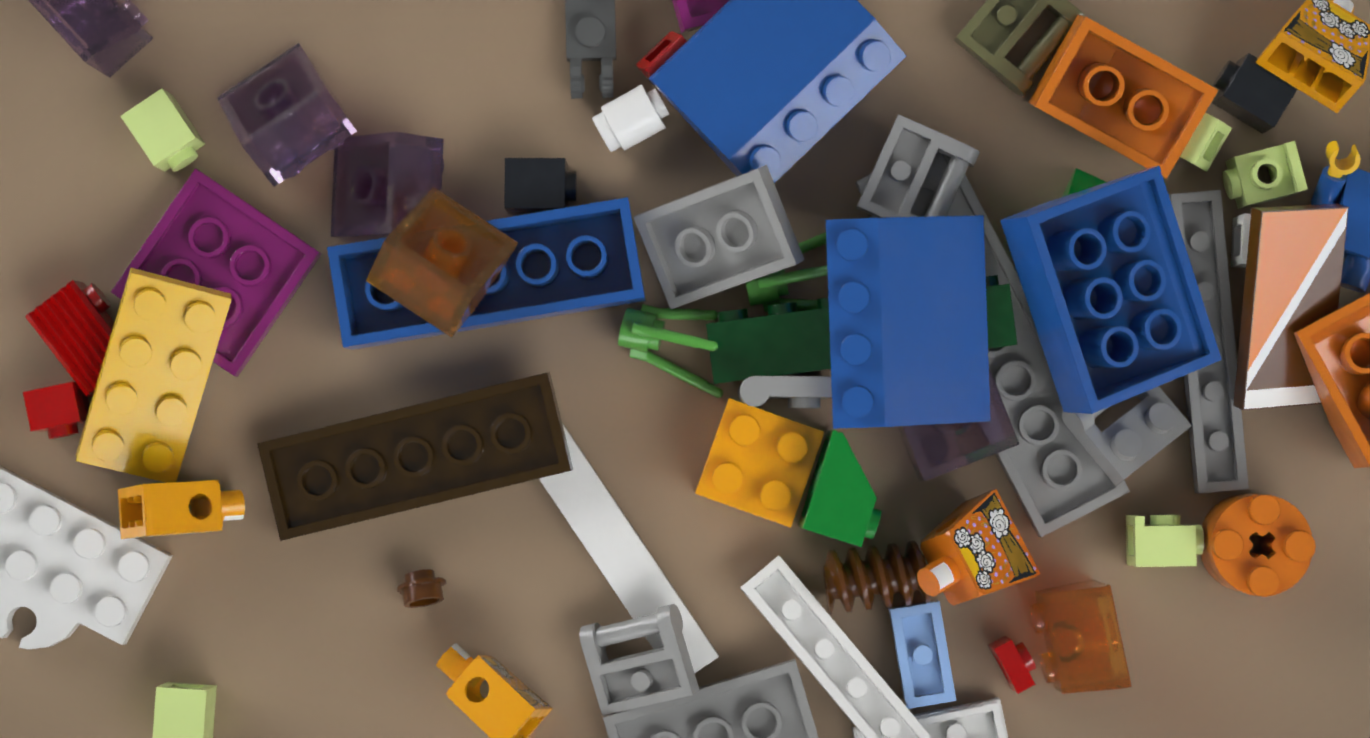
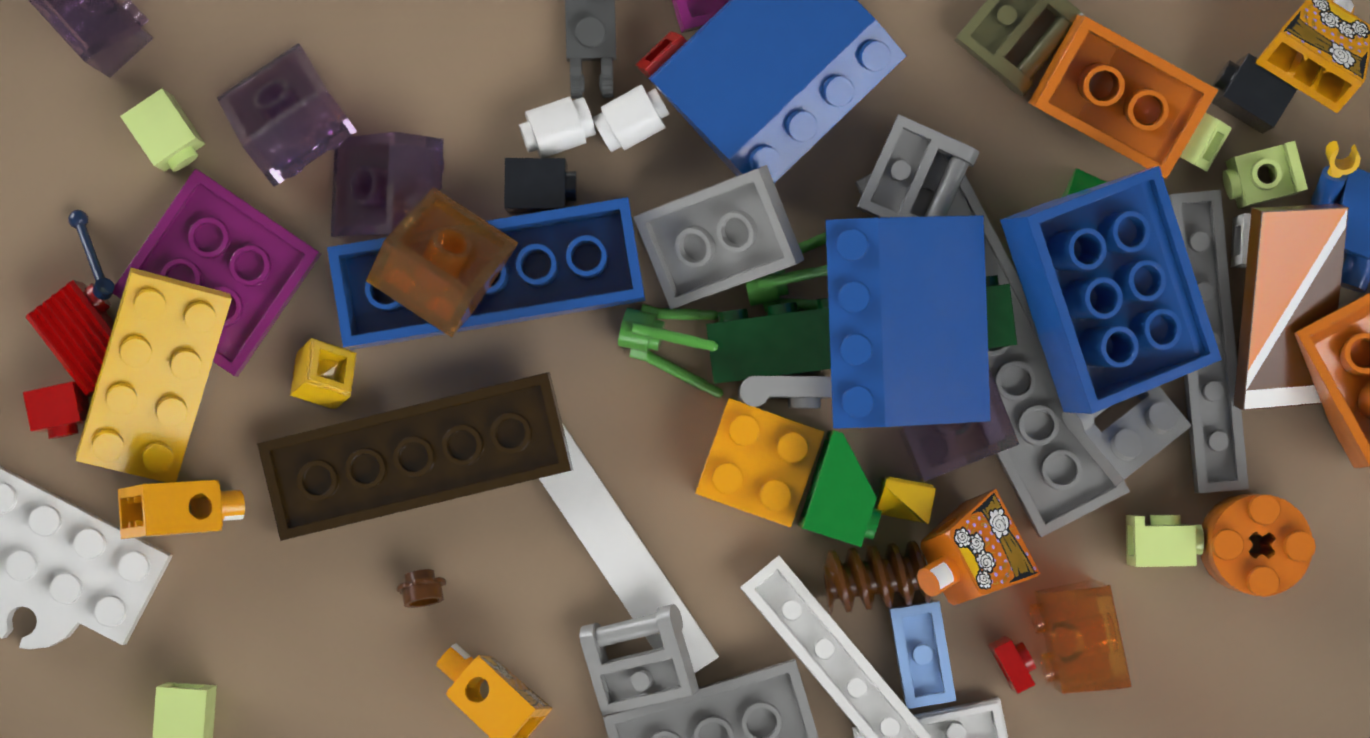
(103, 286): none -> dark blue hinge
(323, 374): none -> yellow slope
(557, 126): none -> white brick
(906, 499): none -> yellow slope

